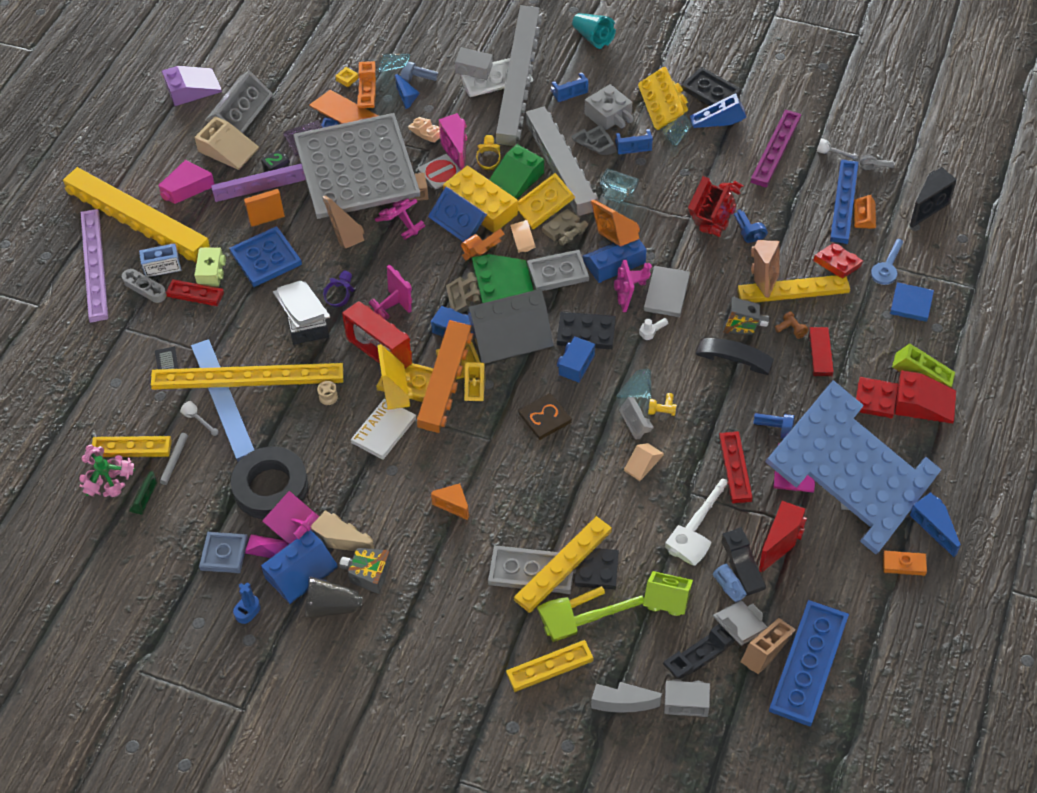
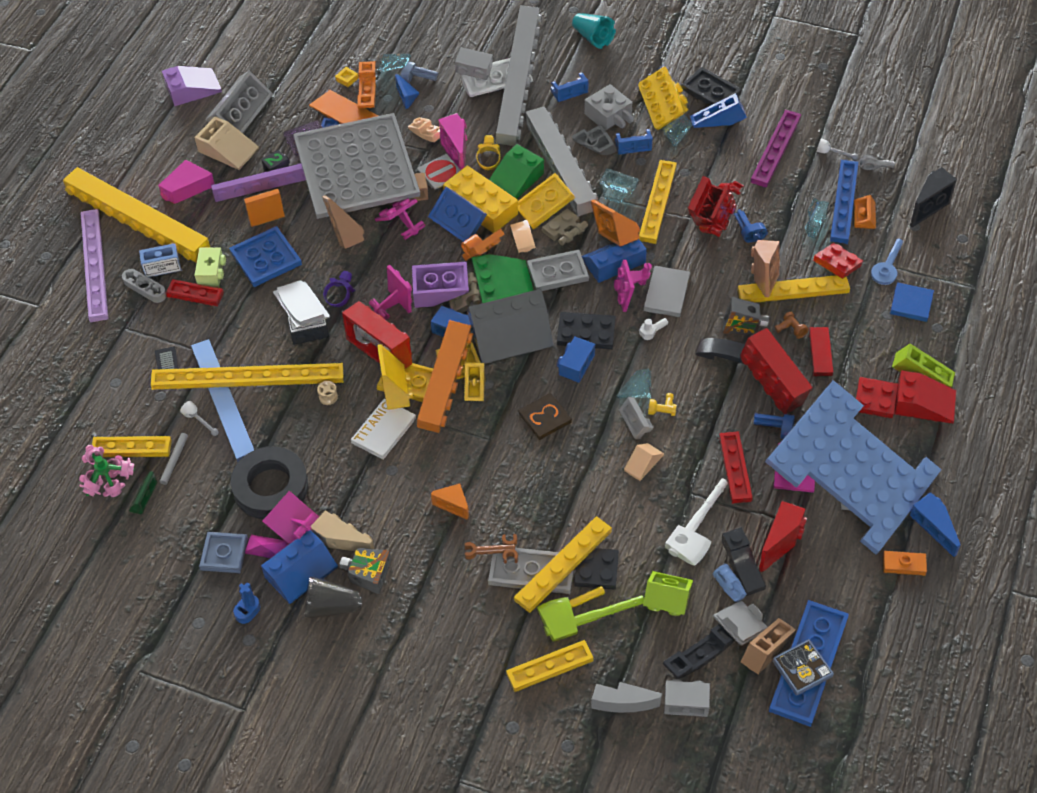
(438, 283): none -> medium lavender slope
(507, 549): none -> dark orange bar
(657, 201): none -> yellow plate
(775, 371): none -> red piece
(802, 667): none -> tile
(817, 214): none -> clear light blue slope

